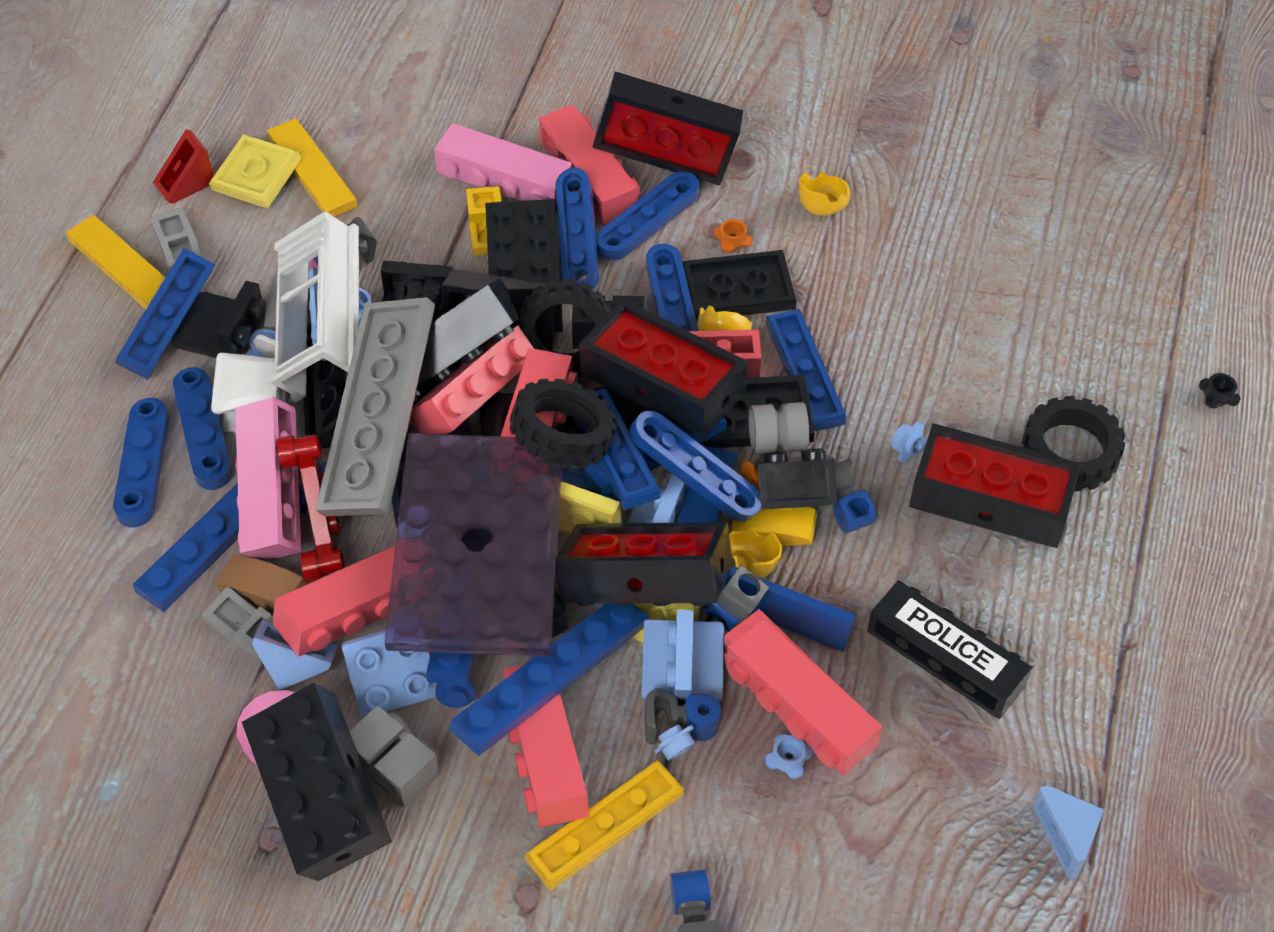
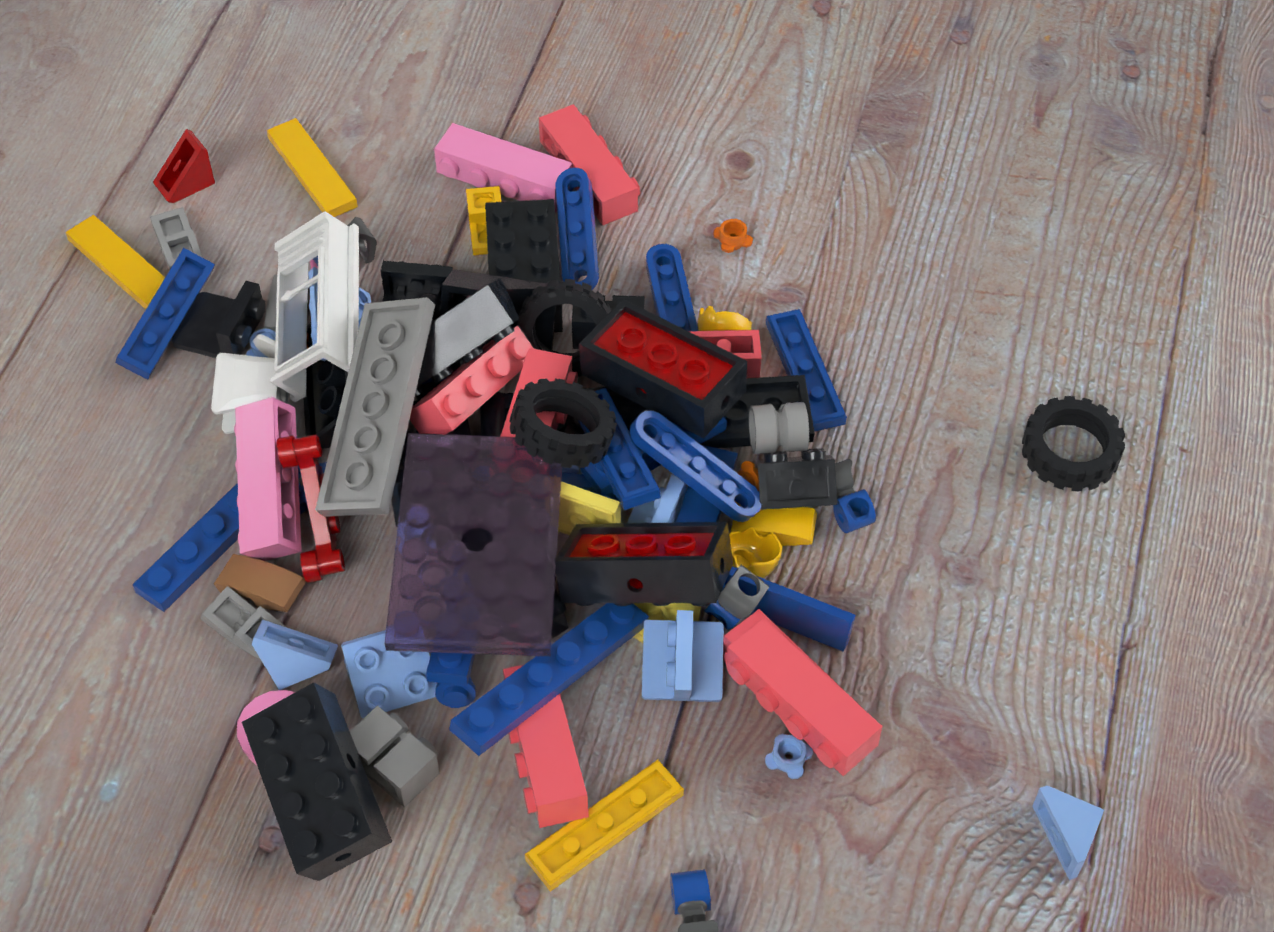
(141, 462): blue plate -> none
(202, 429): blue plate -> none
(255, 171): light yellow tile -> none
(335, 604): coral brick -> none
(647, 215): blue plate -> none
(667, 128): brick -> none
(675, 742): light blue plate -> none
(699, 710): leg -> none
(741, 283): black tile -> none
(823, 194): yellow hair -> none
(908, 441): light blue plate -> none
(949, 649): black brick -> none
(994, 485): brick -> none
(1220, 390): black plate -> none

